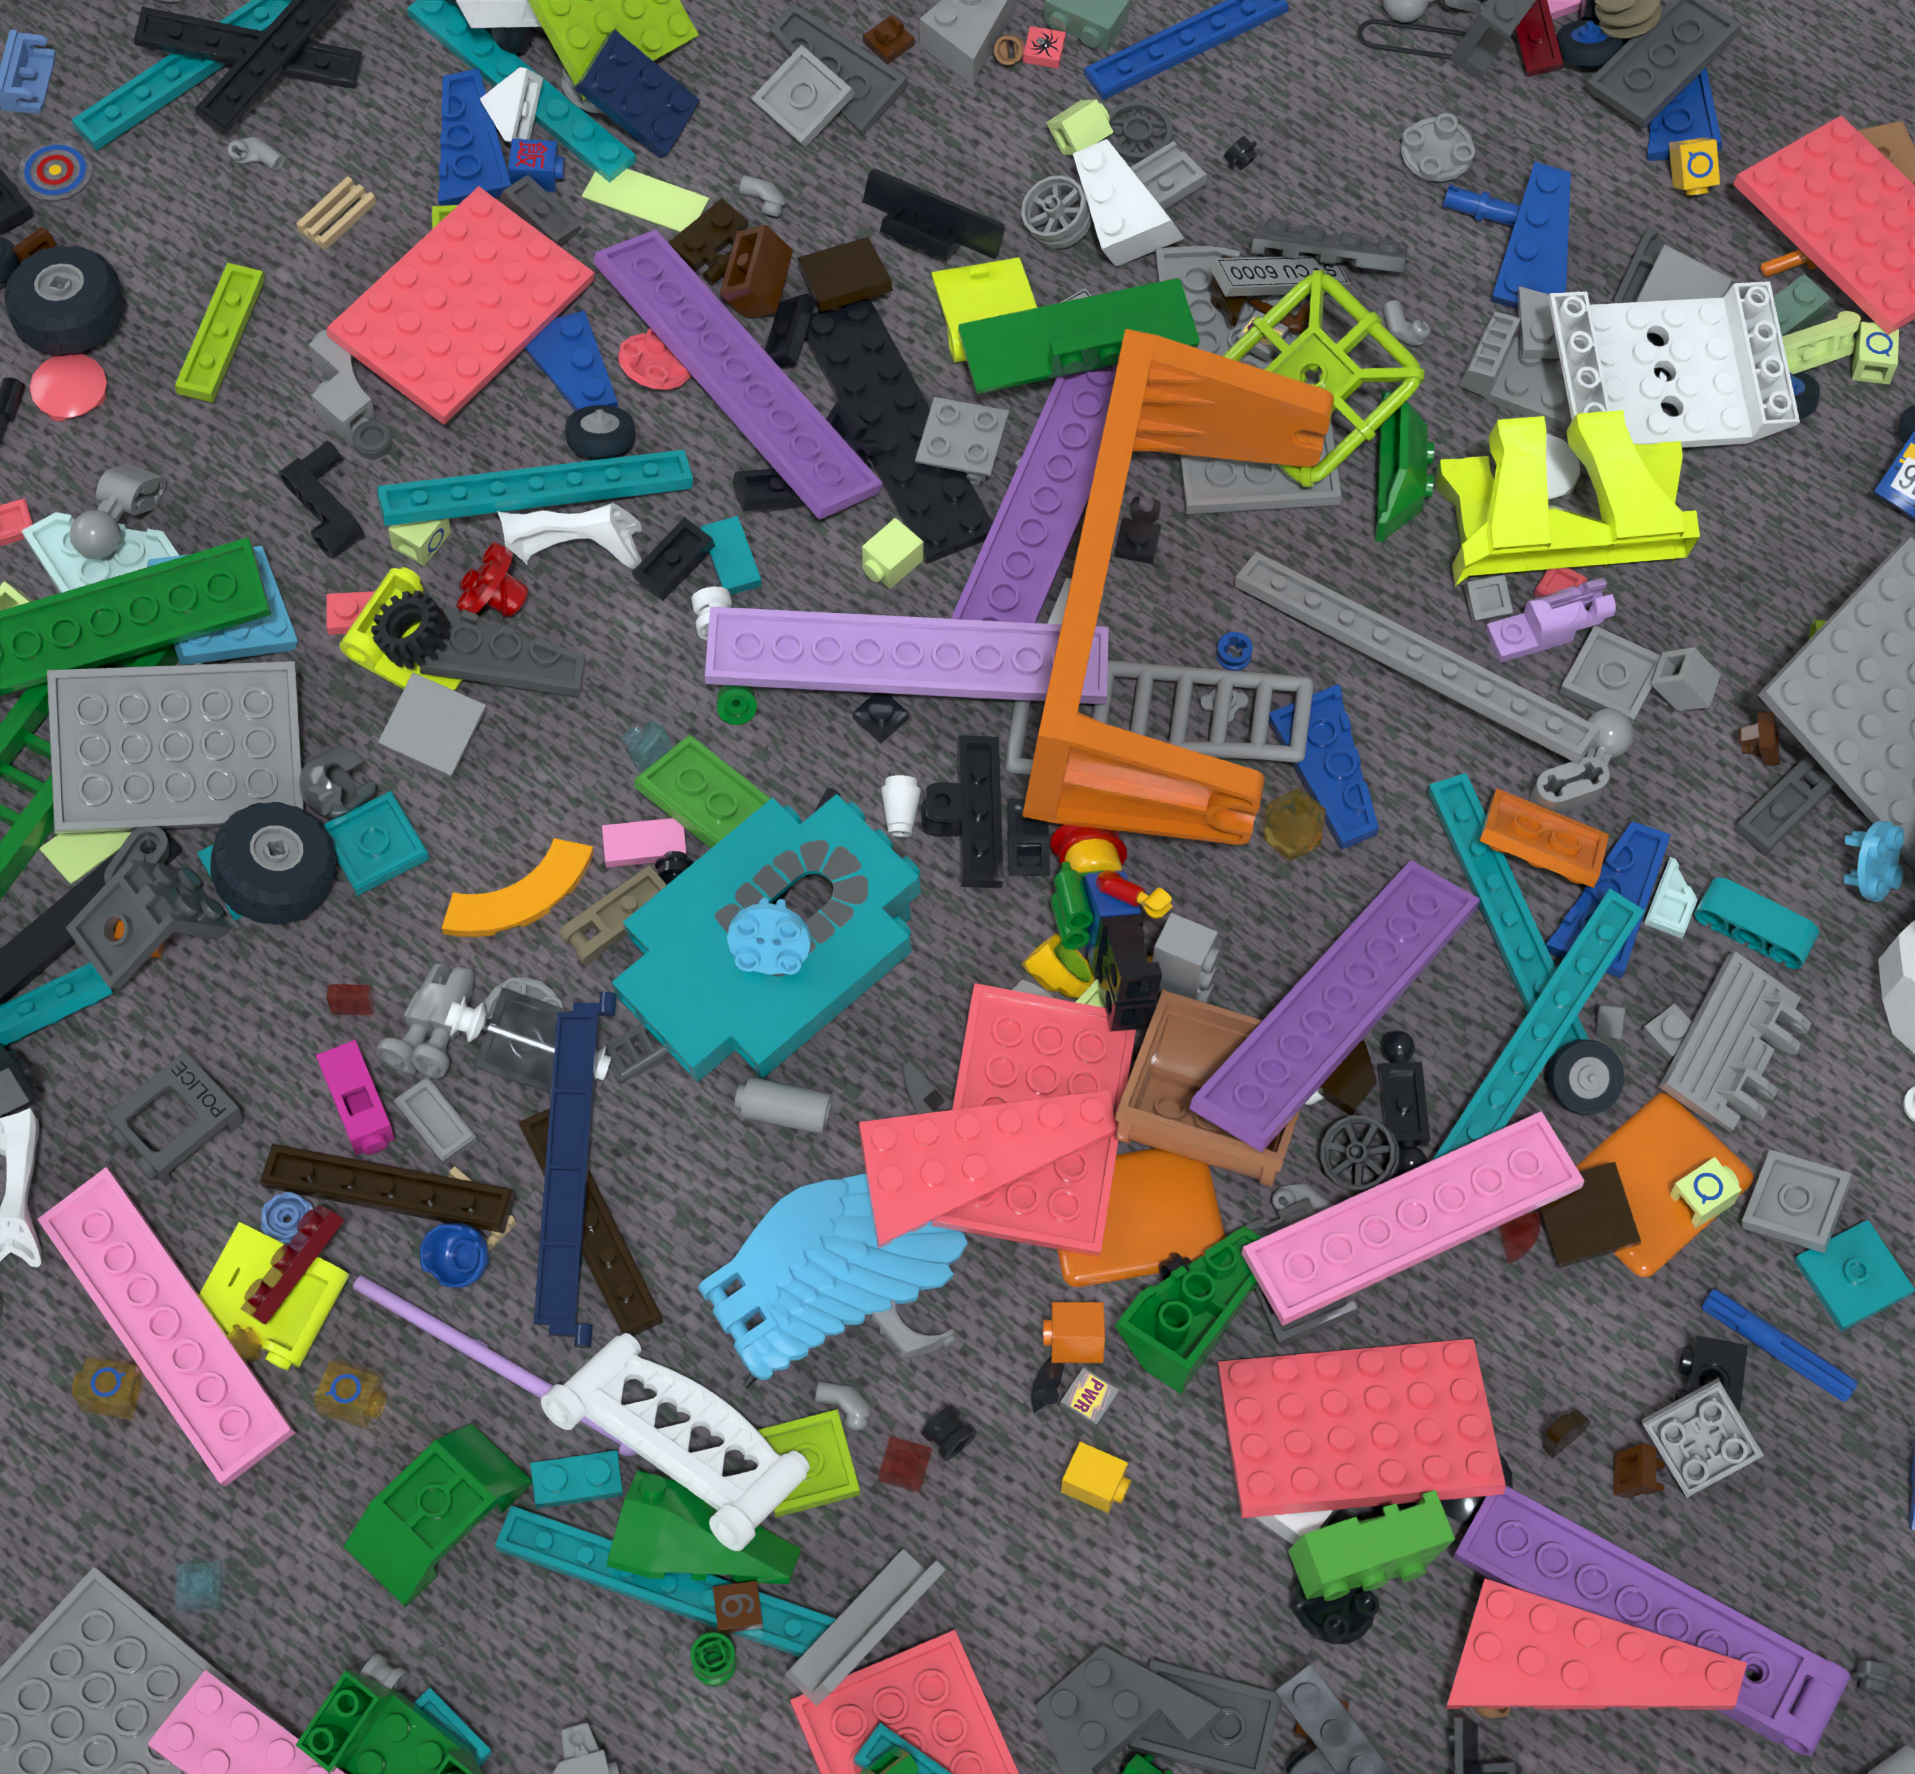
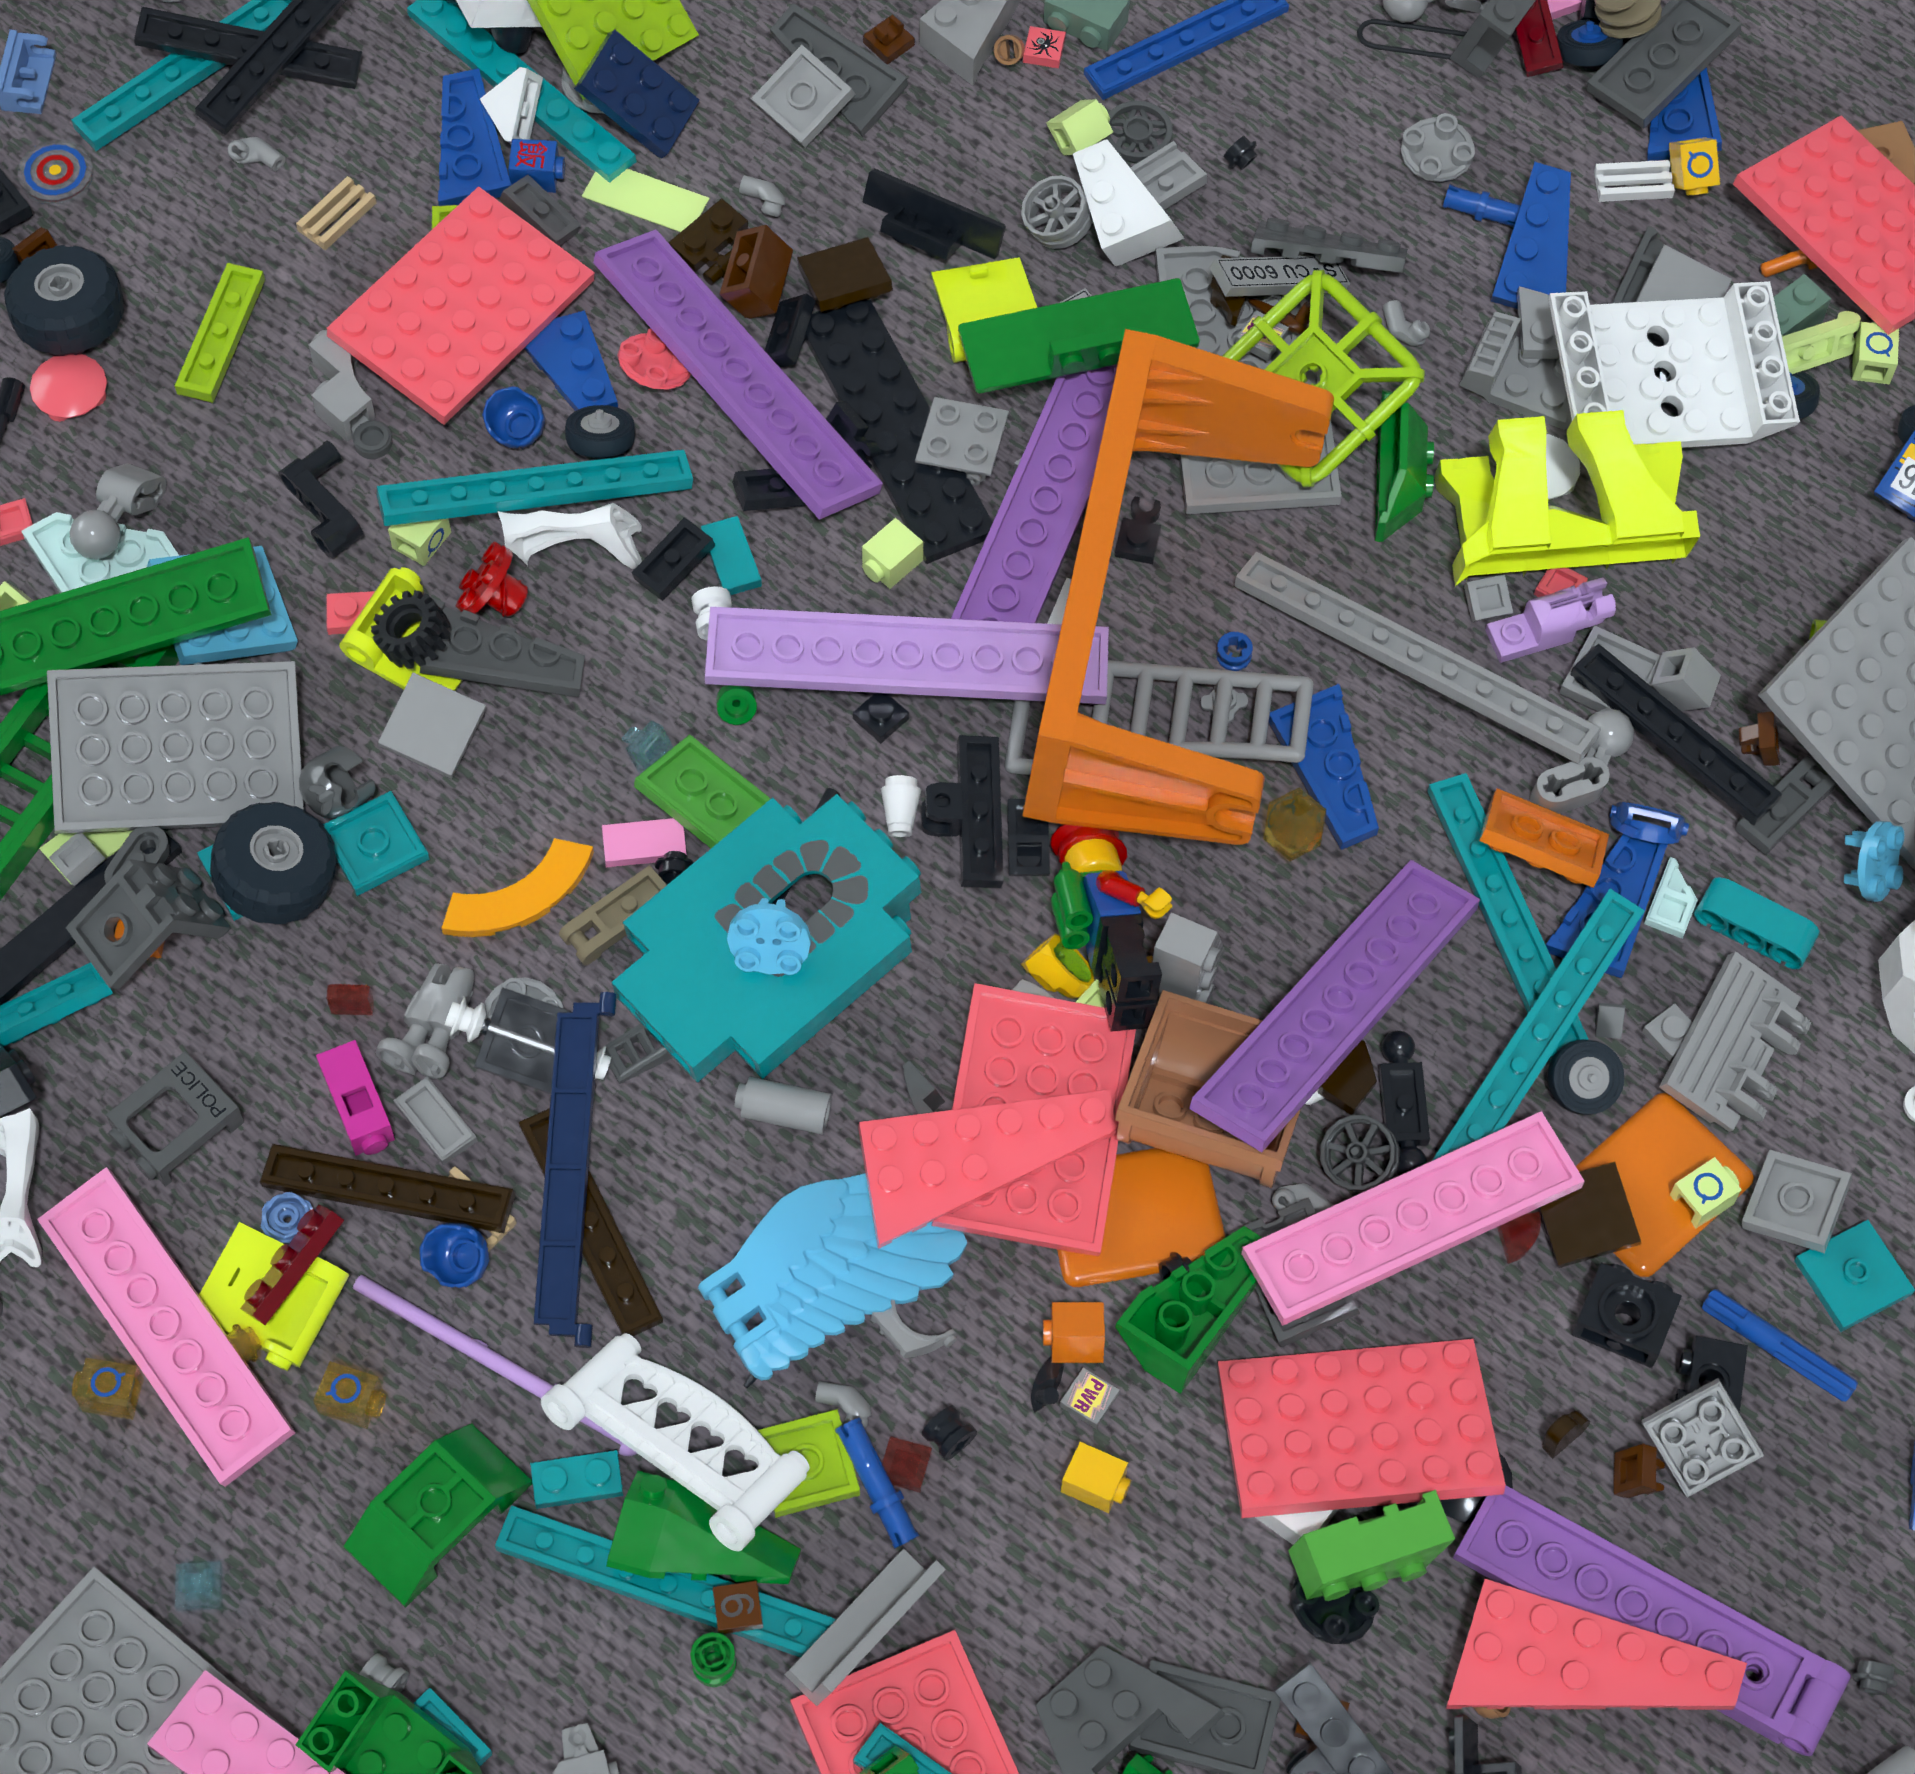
(77, 858): none -> light grey plate
(513, 417): none -> blue hair
(877, 1483): none -> blue pin
(1621, 820): none -> blue helmet
(1634, 175): none -> white tile
(1647, 1303): none -> black brick
(1676, 734): none -> black tile

